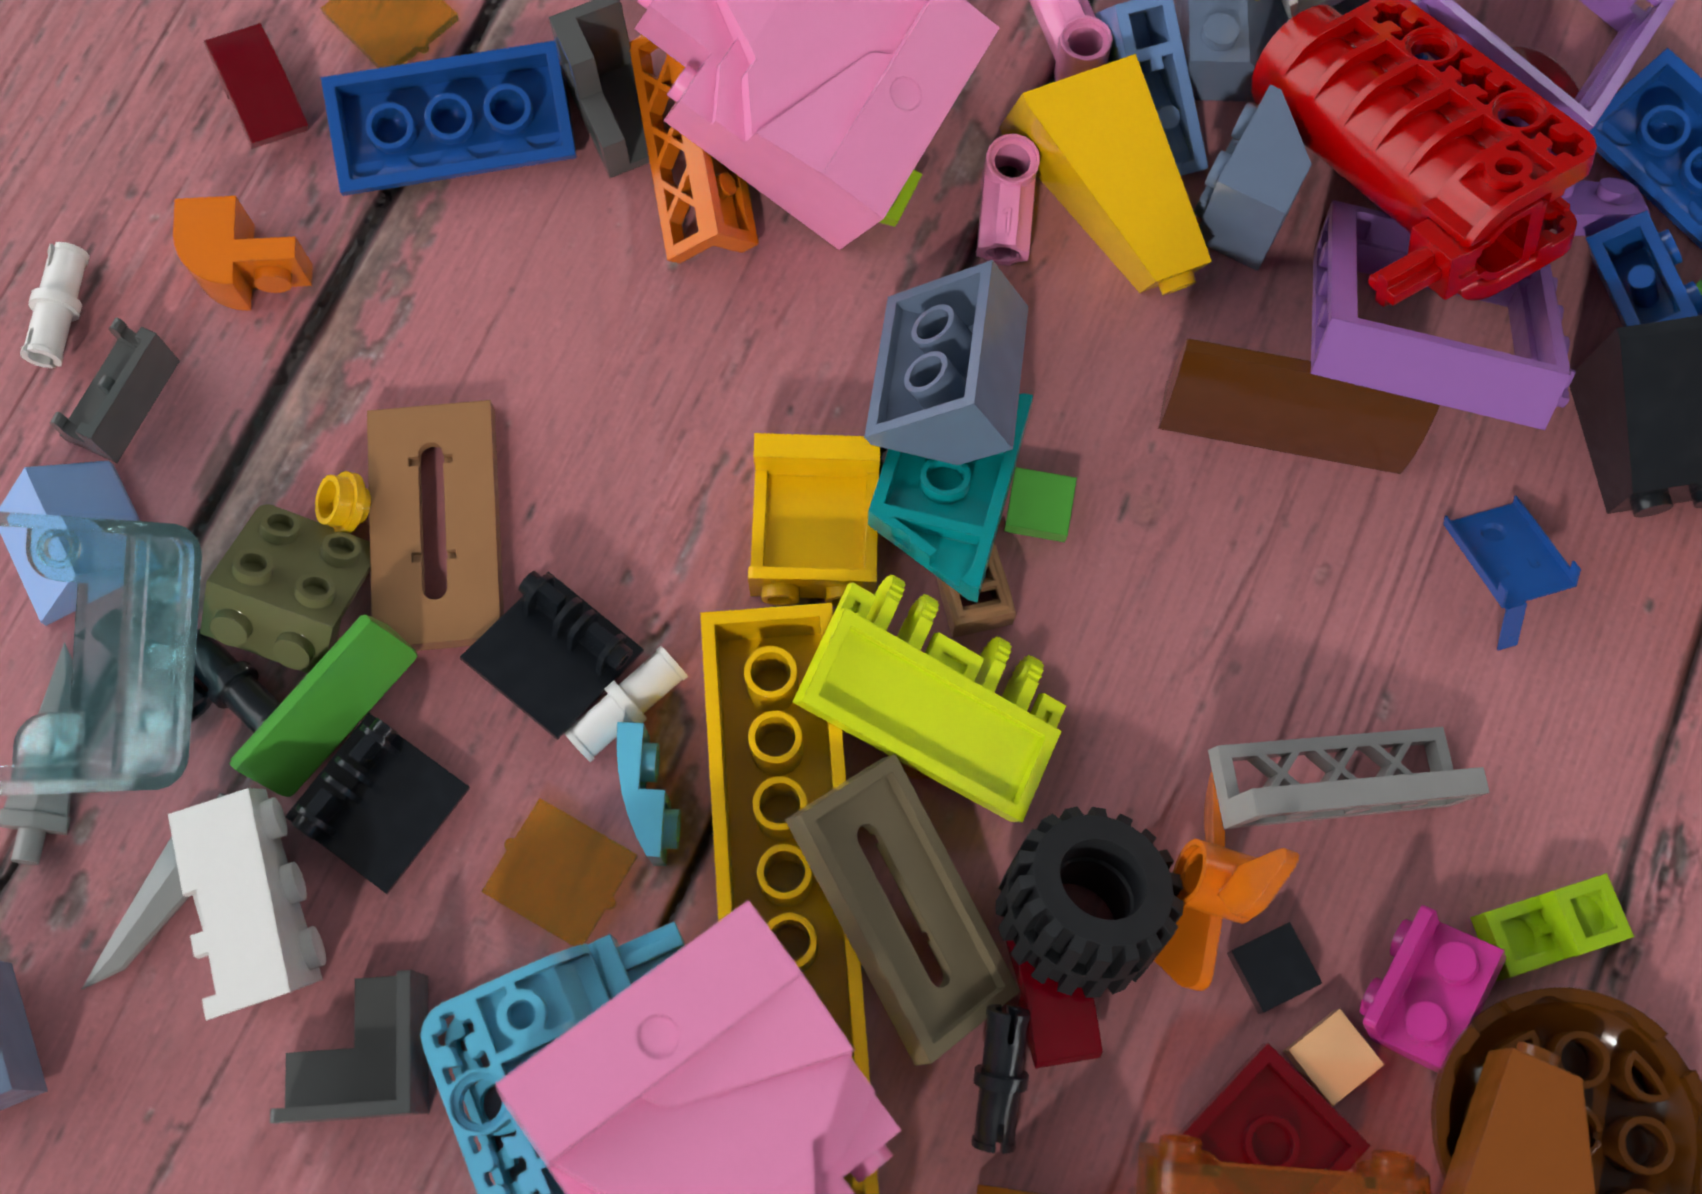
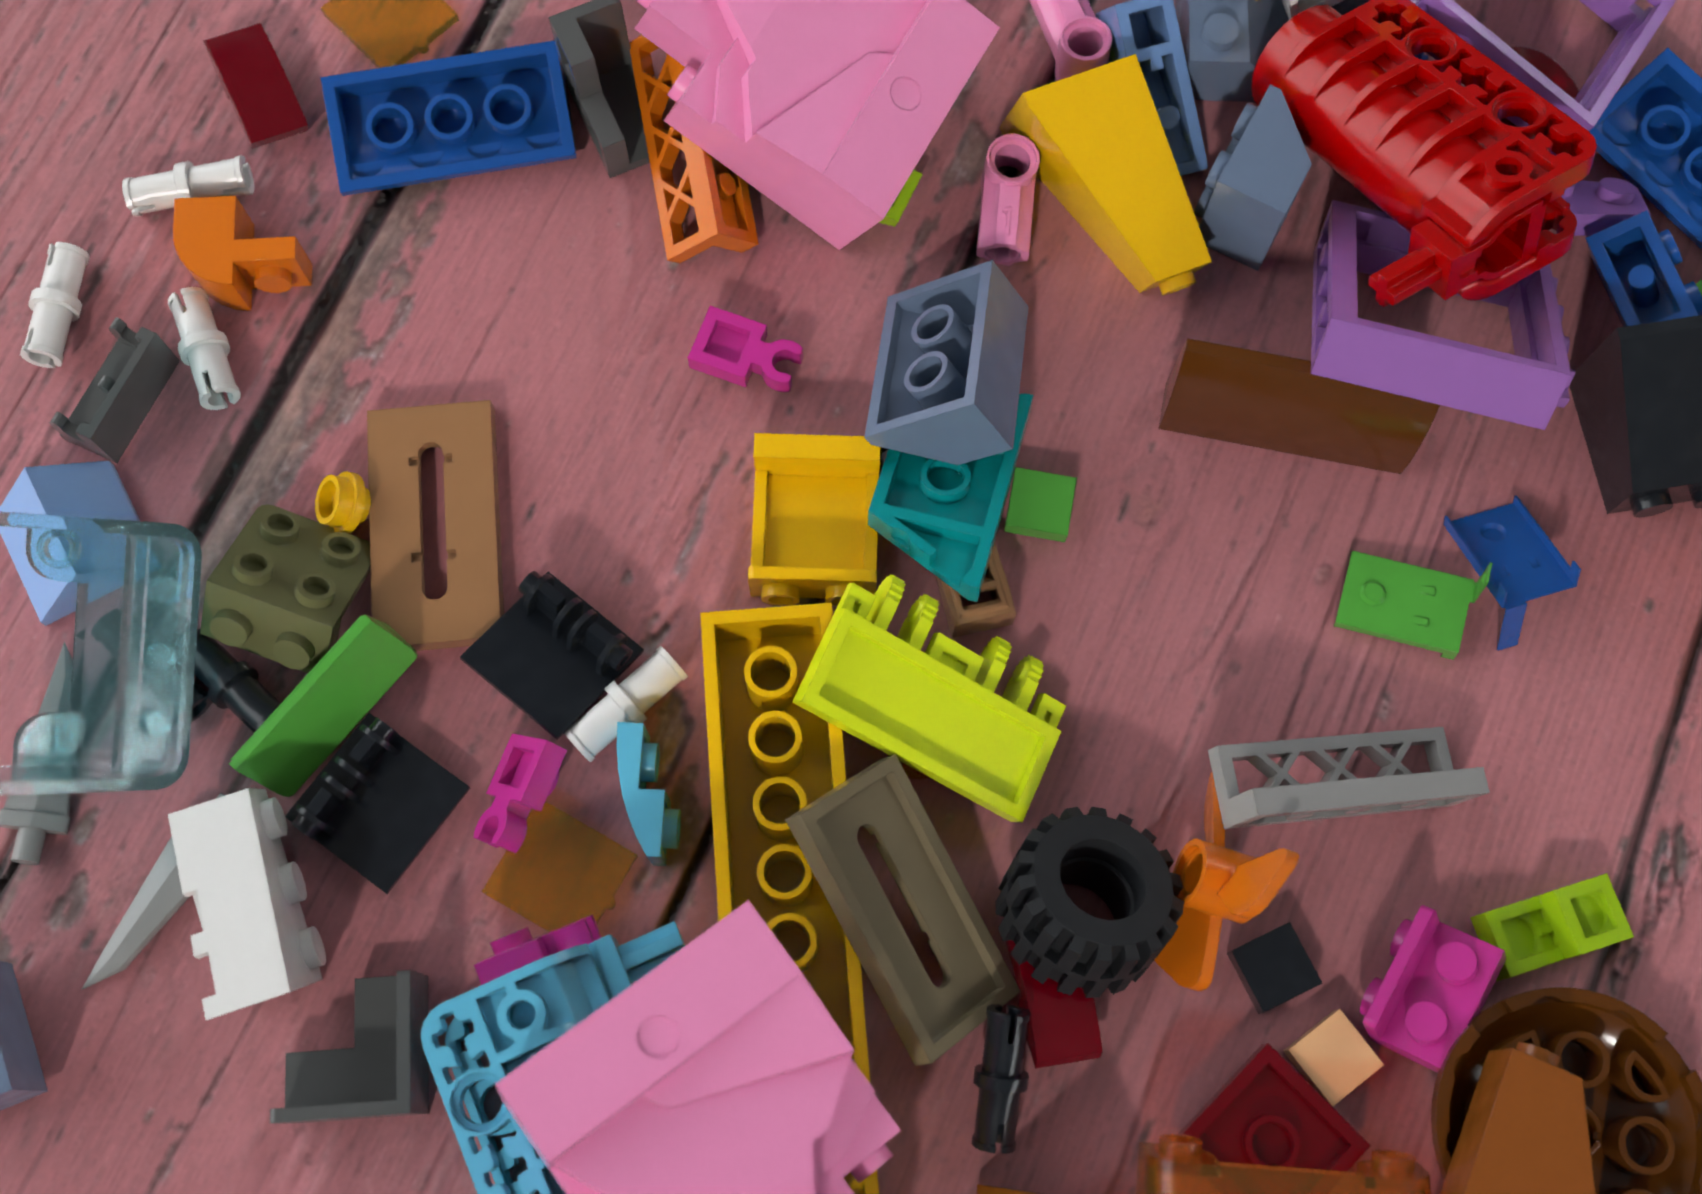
(204, 348): none -> white pin
(212, 179): none -> white pin
(520, 783): none -> dark pink plate
(521, 949): none -> dark pink plate
(736, 346): none -> dark pink plate
(1407, 603): none -> bright green piece

